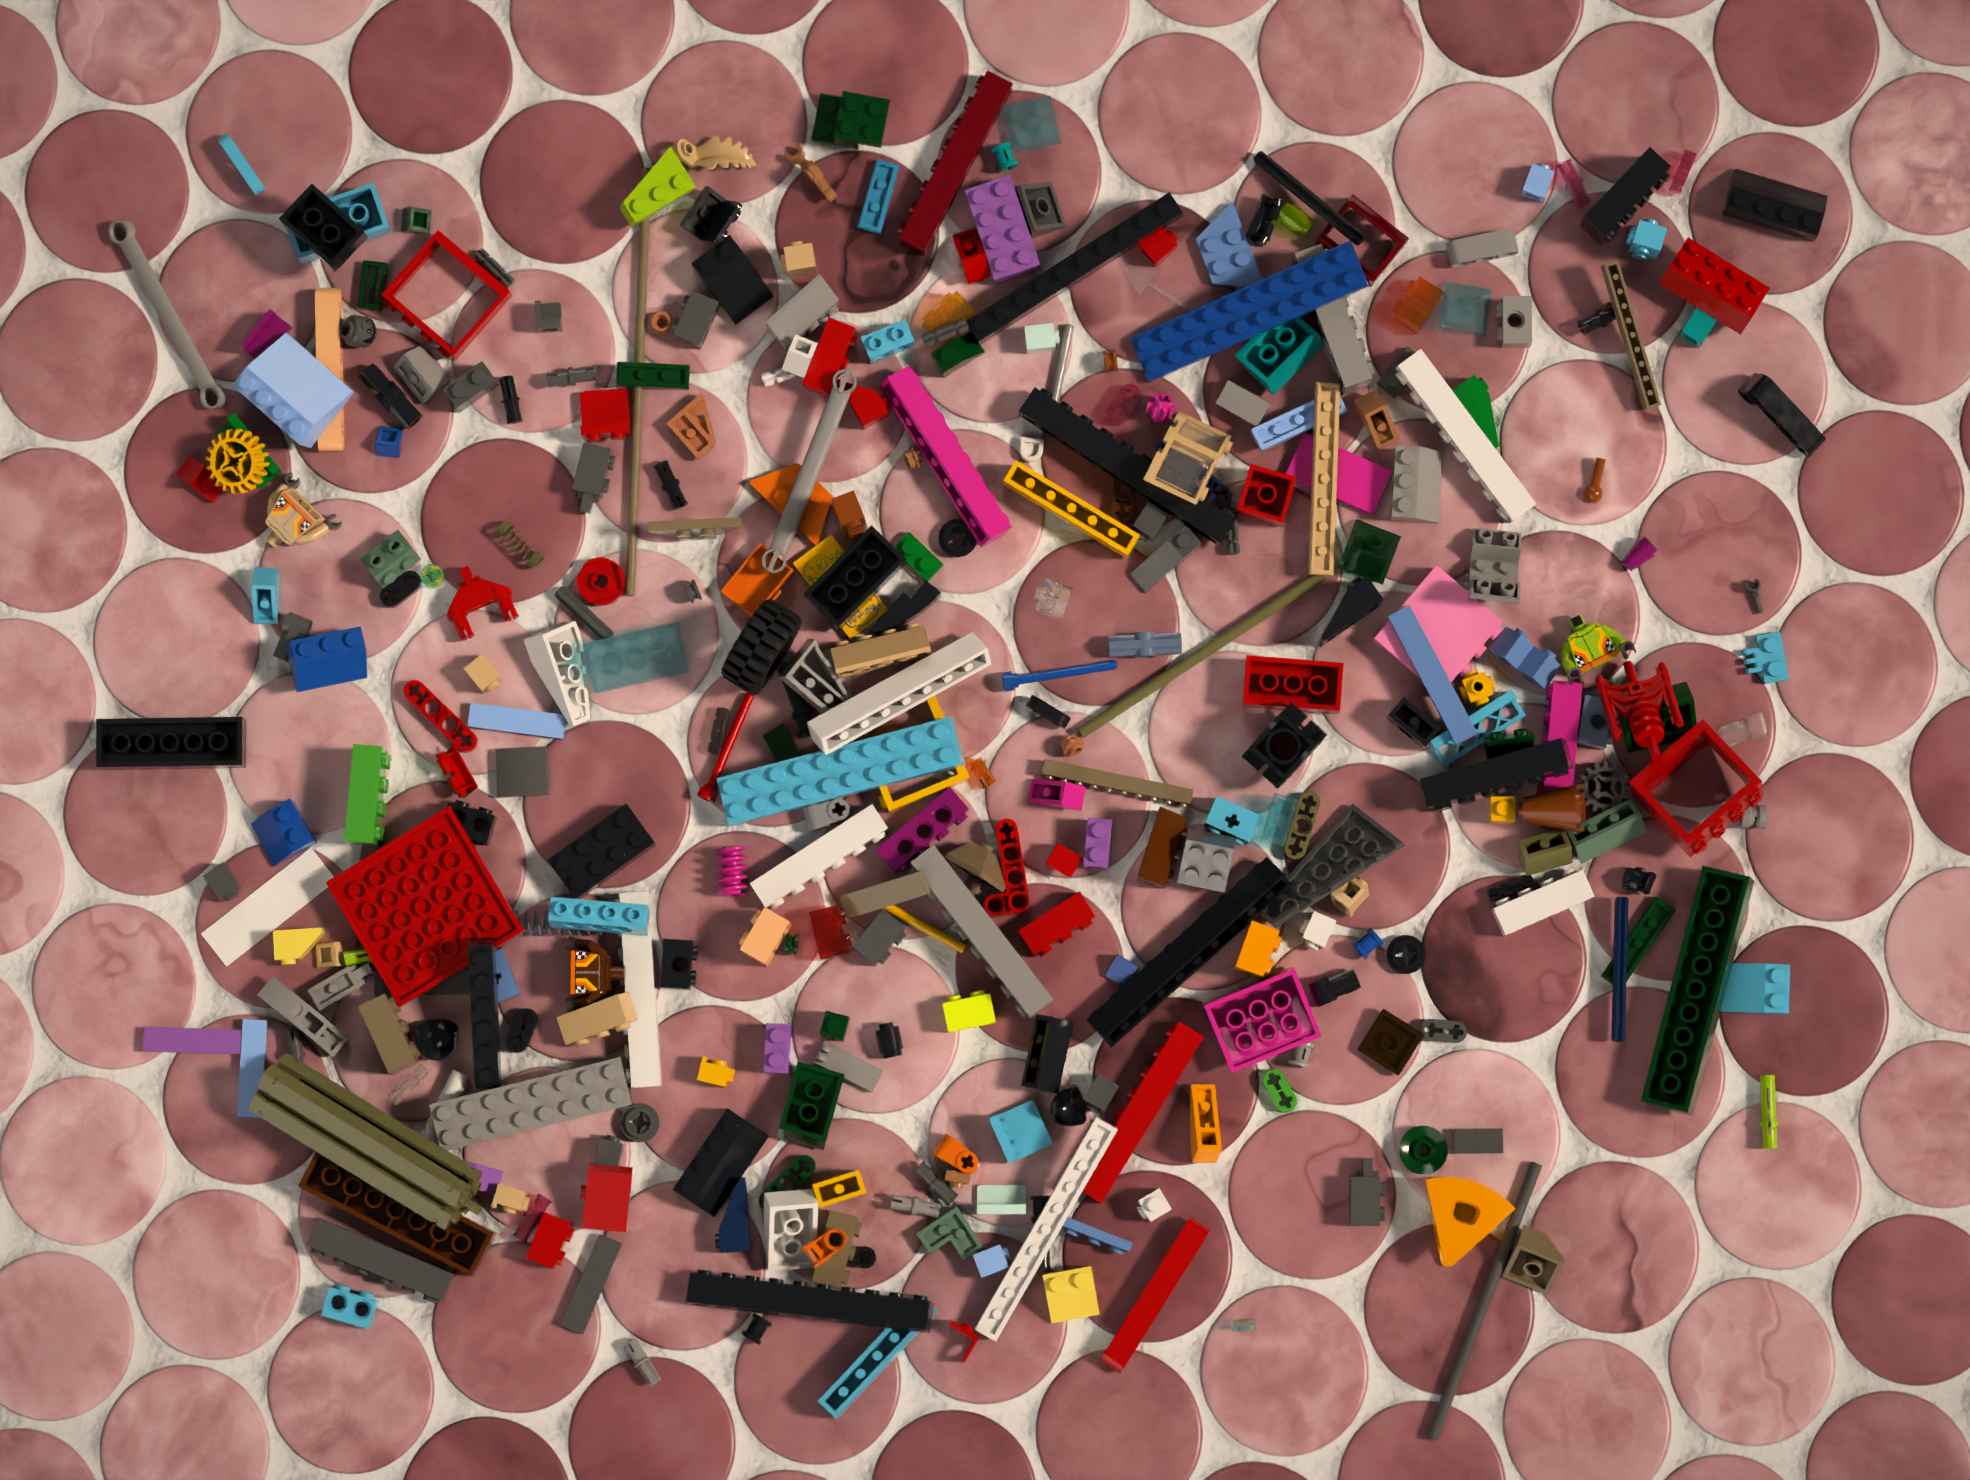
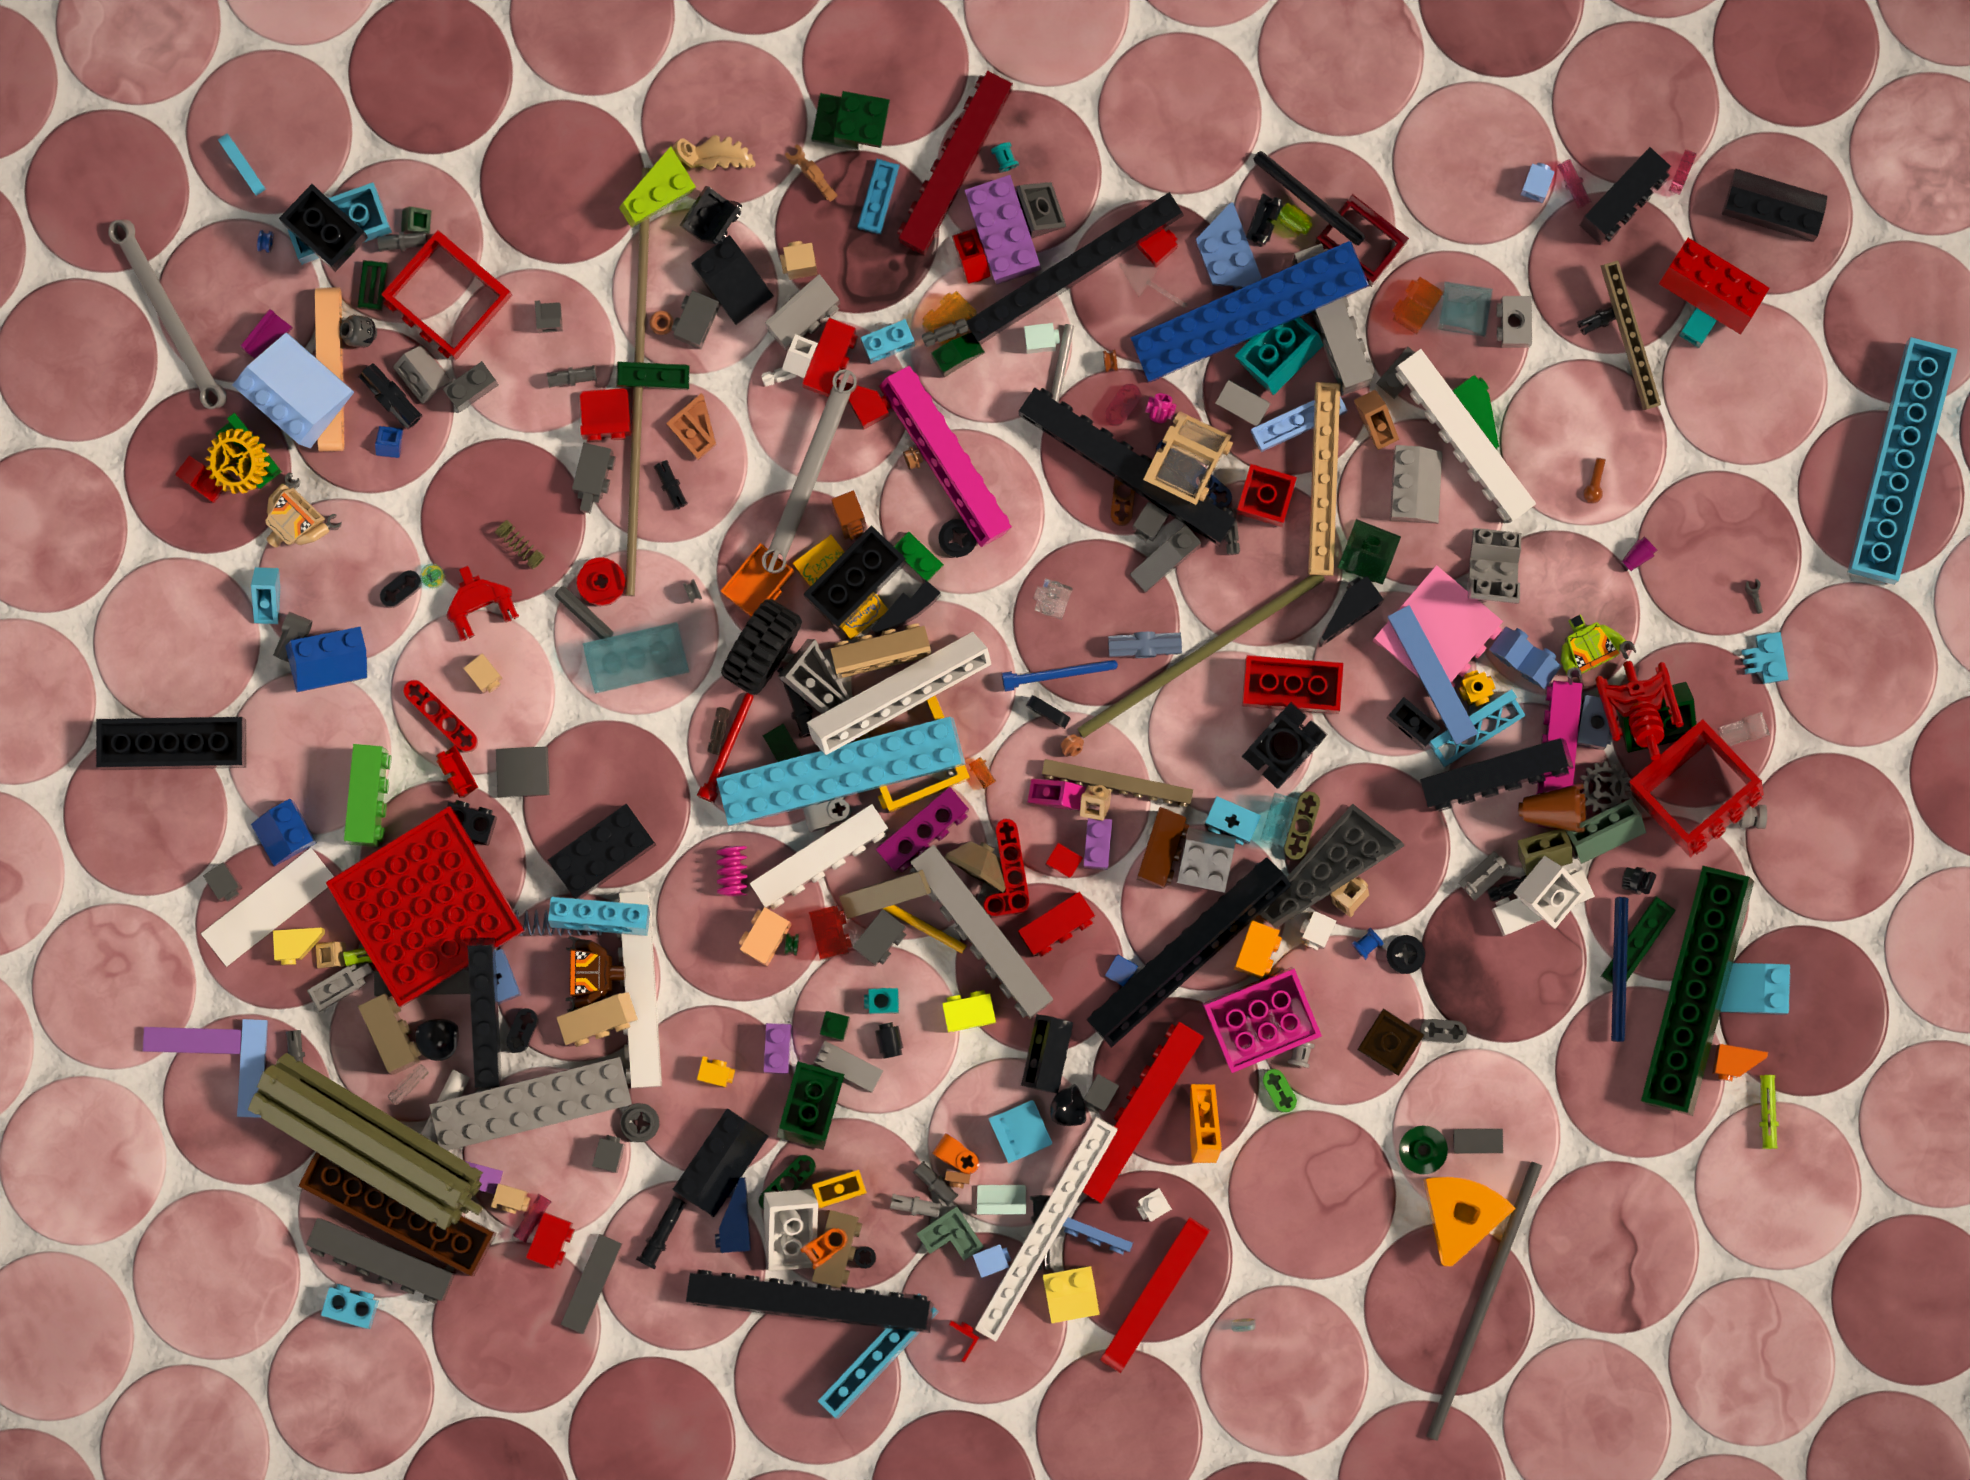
(265, 241): none -> blue bush
(302, 1016): light grey slope -> none
(390, 559): sand green brick -> none
(402, 241): none -> dark grey pin
(494, 268): dark grey axle -> none
(510, 400): black axle -> none
(516, 720): light blue tile -> none
(559, 664): white wedge -> none
(606, 1197): red container -> none
(642, 1362): light grey axle -> none
(656, 1243): none -> black pin
(673, 950): black brick -> none
(698, 527): dark tan wing -> none
(756, 1328): black bush -> none
(776, 490): orange wing -> none
(893, 1001): none -> teal brick
(1031, 449): white tile -> none
(1032, 124): clear light blue plate -> none
(1071, 509): yellow brick -> none
(1095, 796): none -> tan brick
(1328, 989): black piece -> none
(1358, 479): dark pink tile -> none
(1365, 1196): dark grey hinge -> none
(1482, 247): light grey beam -> none
(1484, 875): none -> light grey hinge
(1500, 743): dark green bracket -> none
(1501, 809): yellow brick -> none
(1533, 1261): dark tan slope -> none
(1549, 892): none -> white slope
(1646, 239): medium azure brick -> none
(1735, 1061): none -> orange slope
(1786, 416): black beam -> none
(1902, 461): none -> medium azure brick

